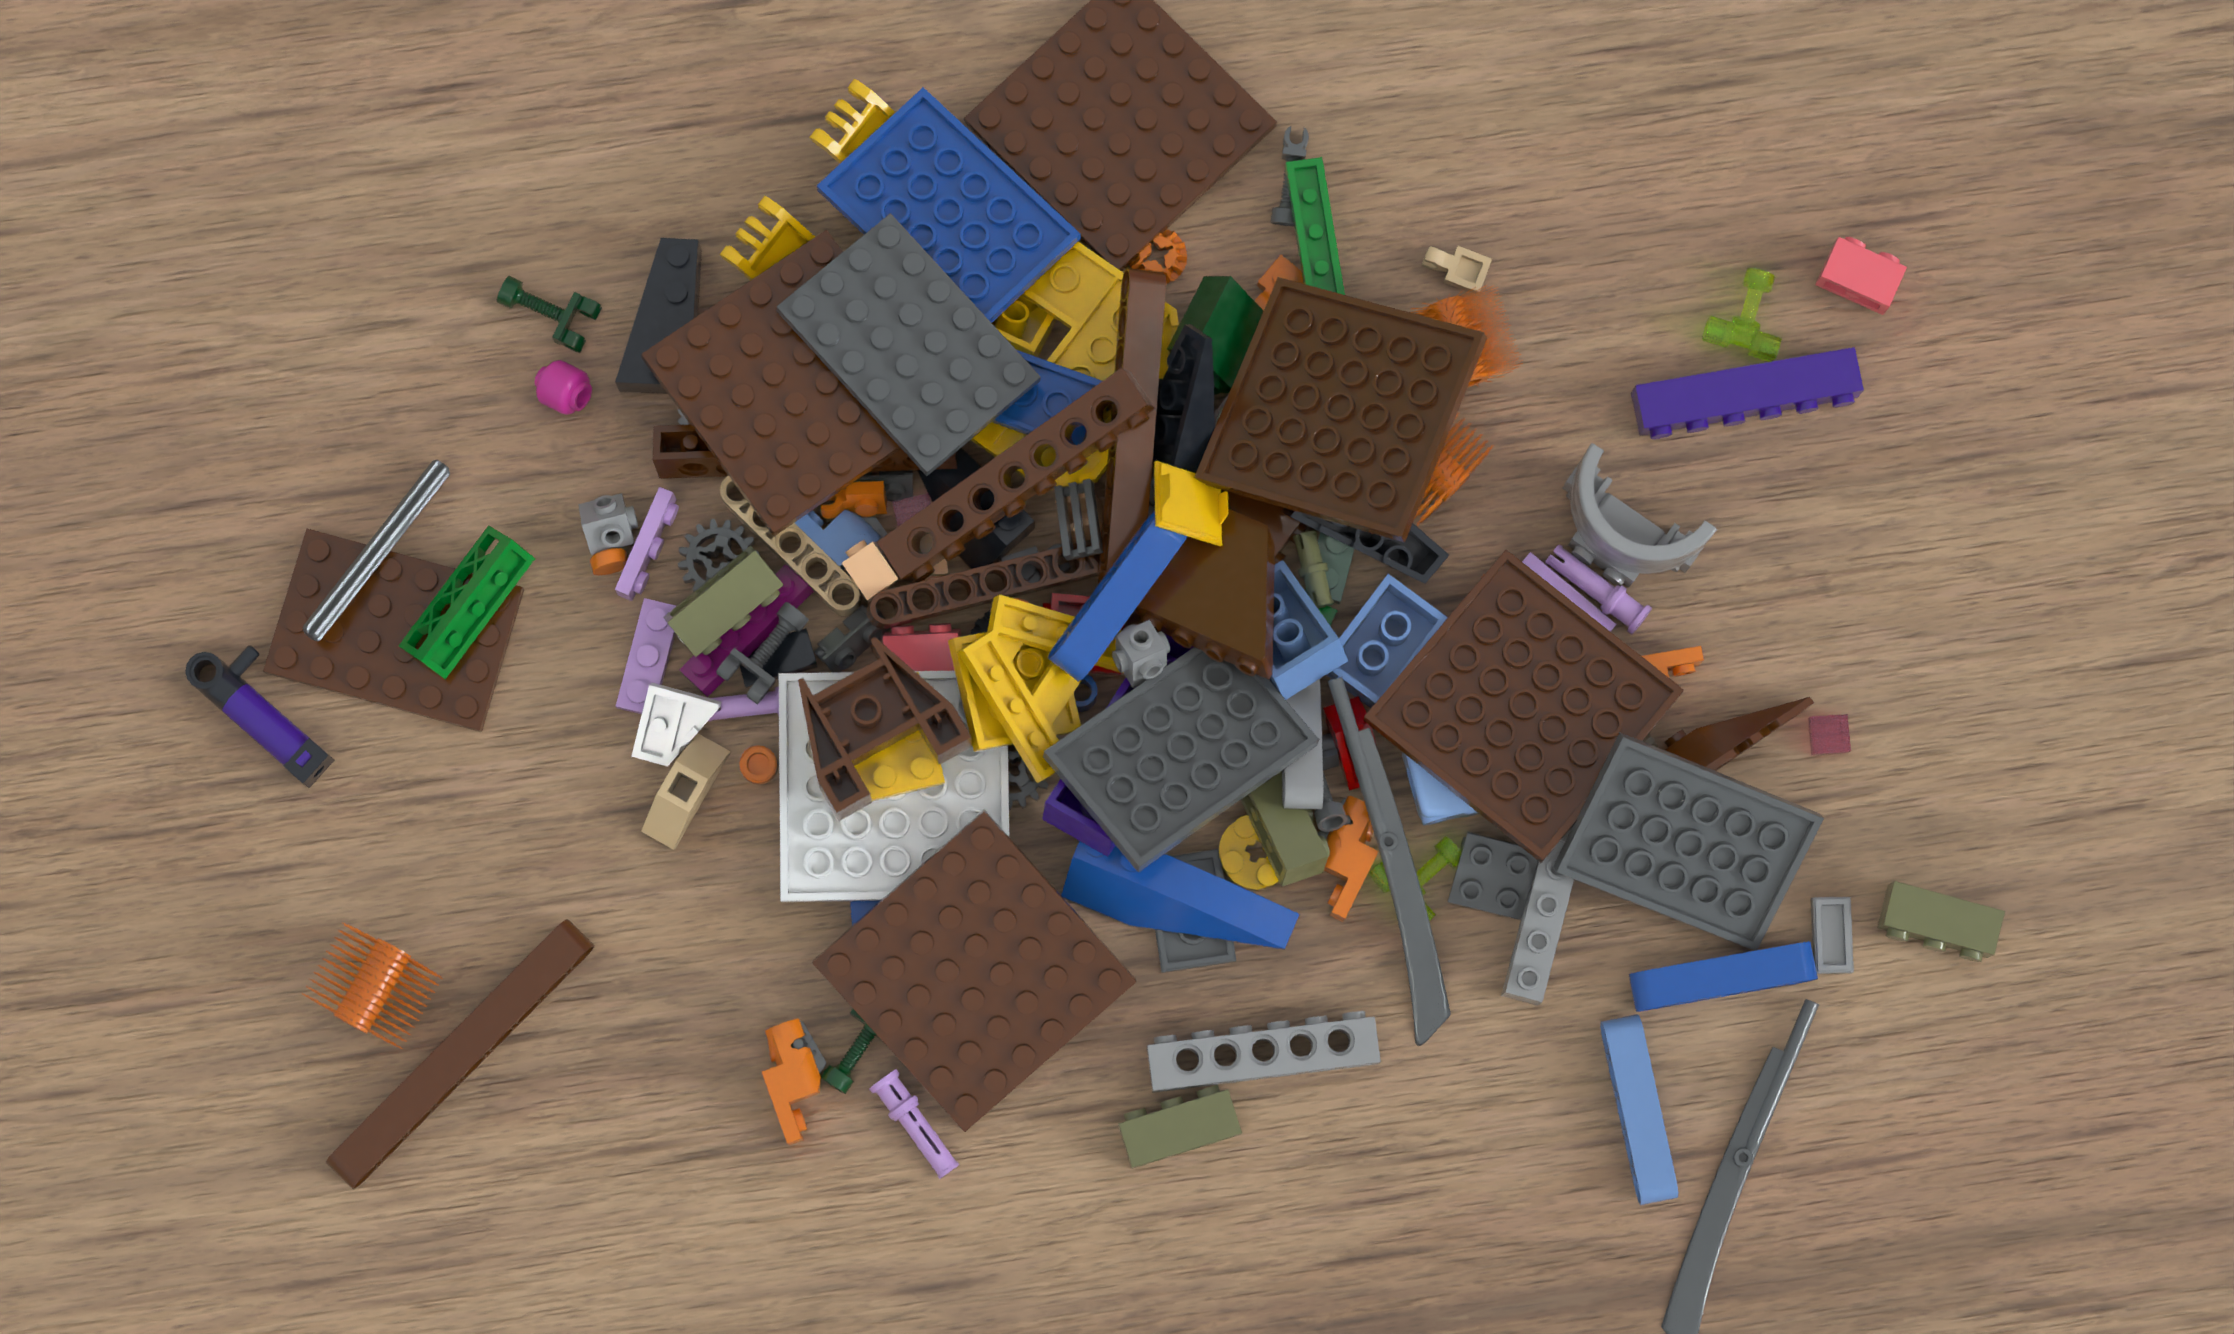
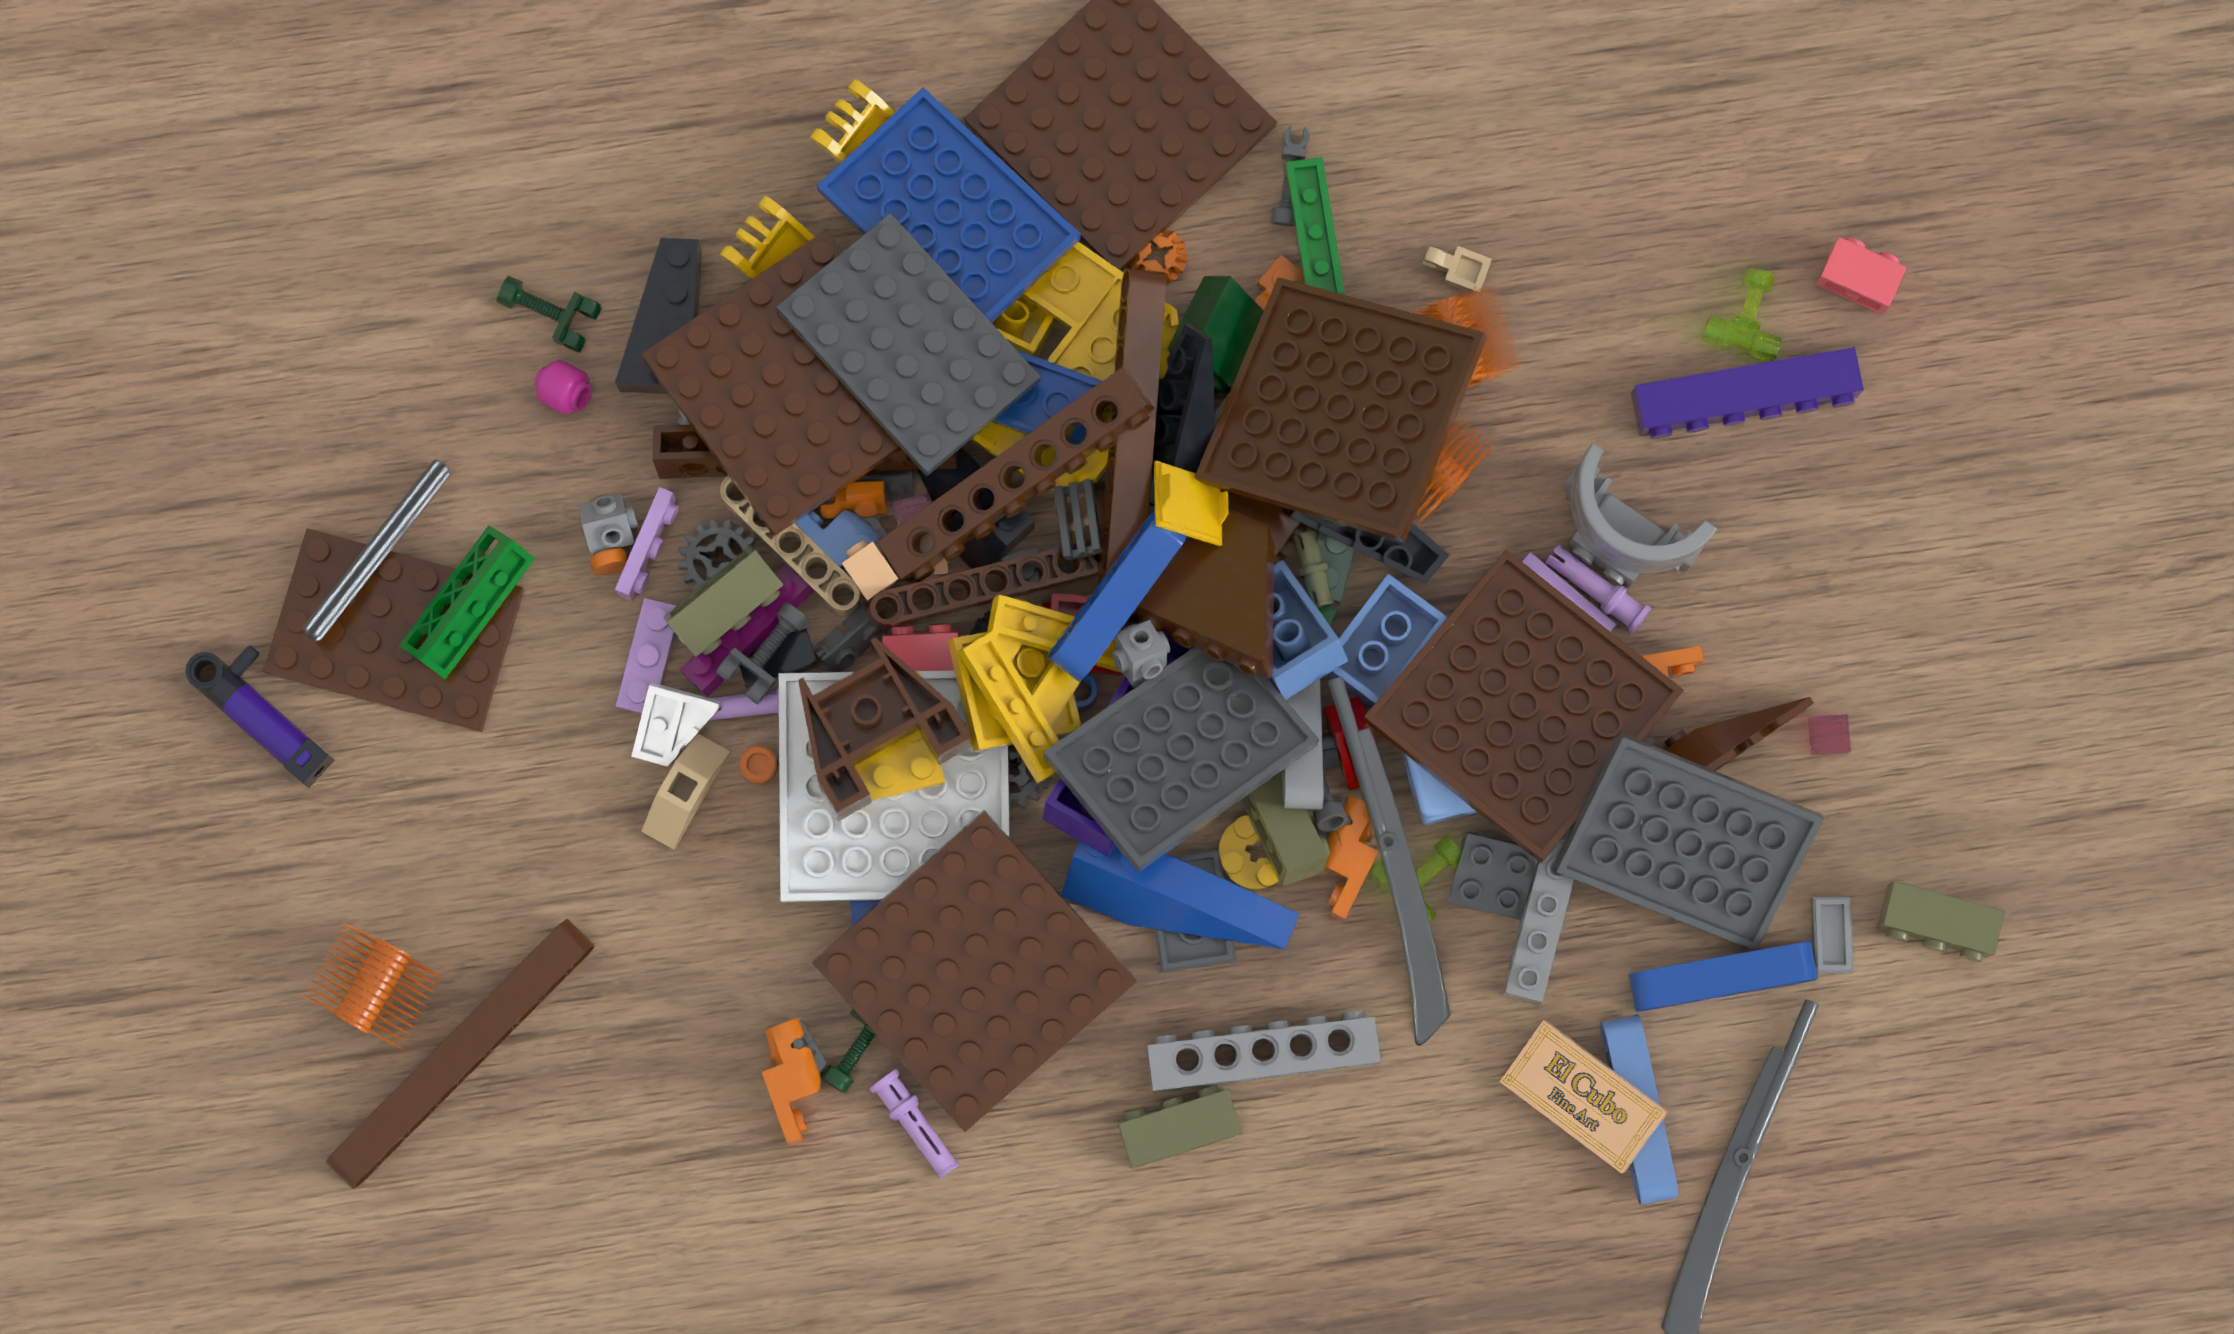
(1583, 1096): none -> light nougat tile

